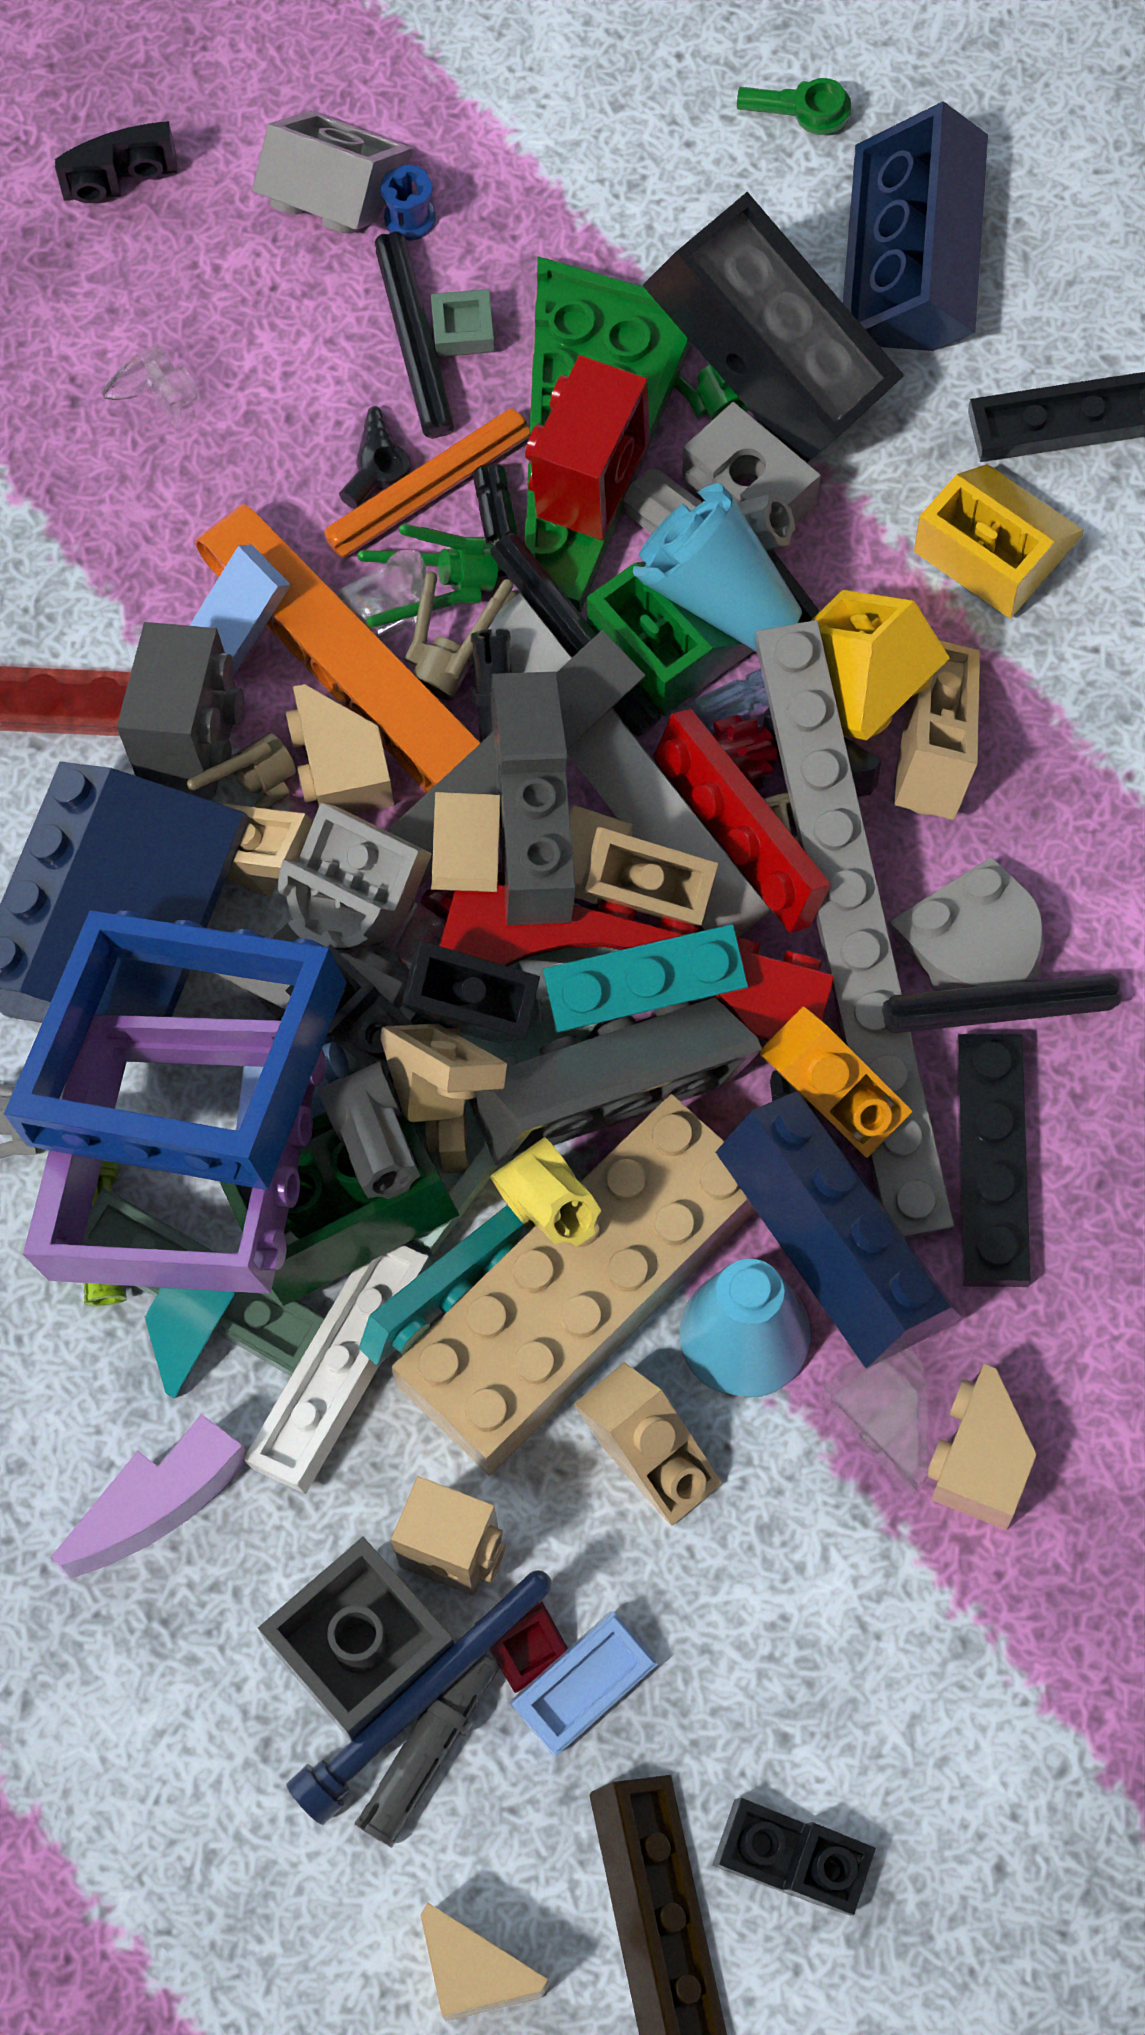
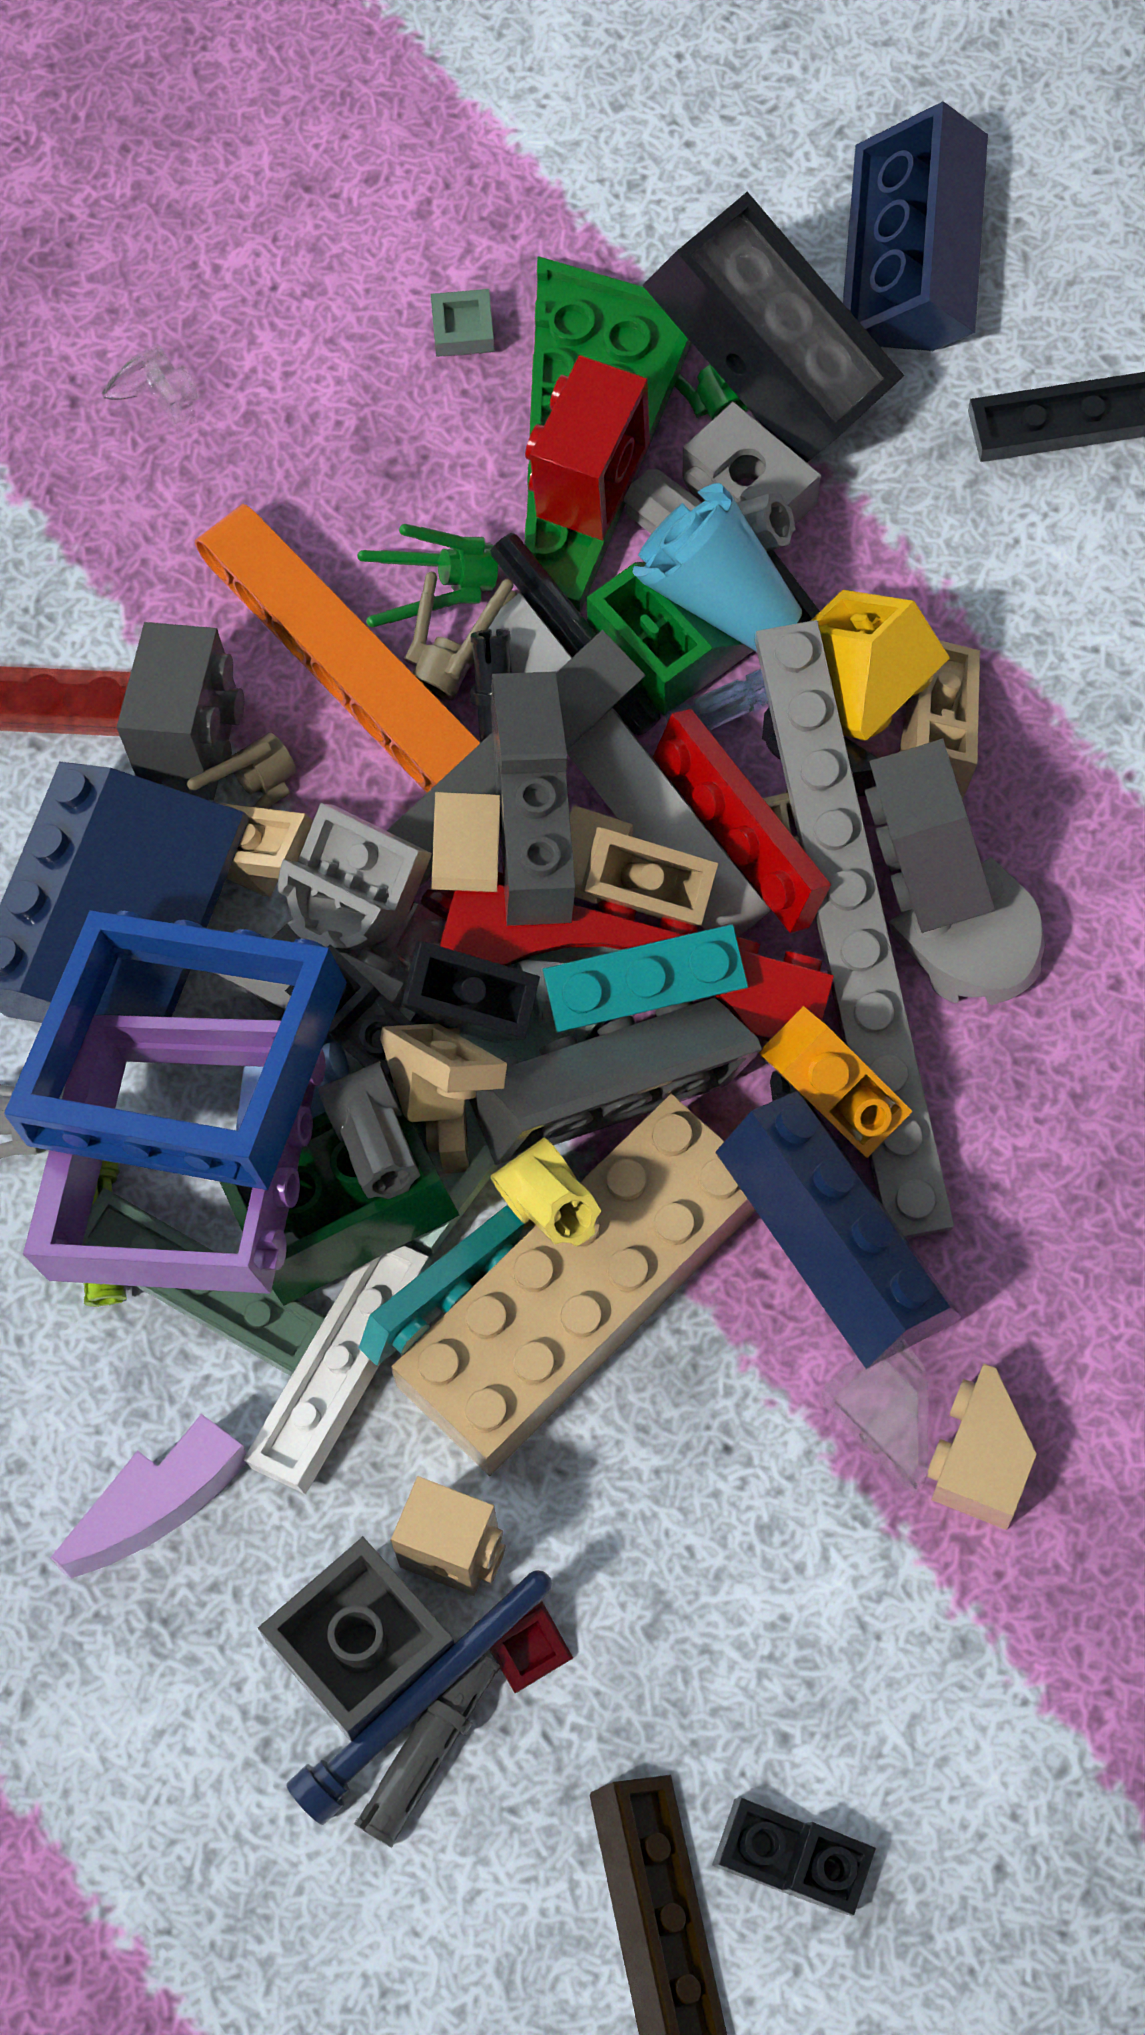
(95, 166): black slope -> none
(181, 1327): teal slope -> none
(242, 601): light blue tile -> none
(326, 169): light grey slope -> none
(343, 754): tan slope -> none
(378, 461): black animal -> none
(387, 588): clear plate -> none
(399, 198): blue bush -> none
(414, 335): black axle -> none
(426, 483): orange axle -> none
(472, 1971): tan slope -> none
(494, 504): black axle -> none
(583, 1683): light blue tile -> none
(648, 1442): tan slope -> none
(745, 1330): medium azure cone -> none
(748, 746): dark red gear -> none
(818, 105): green plate -> none
(927, 837): none -> dark grey brick
(992, 1161): black plate -> none
(994, 537): yellow slope -> none
(1001, 1003): black axle -> none

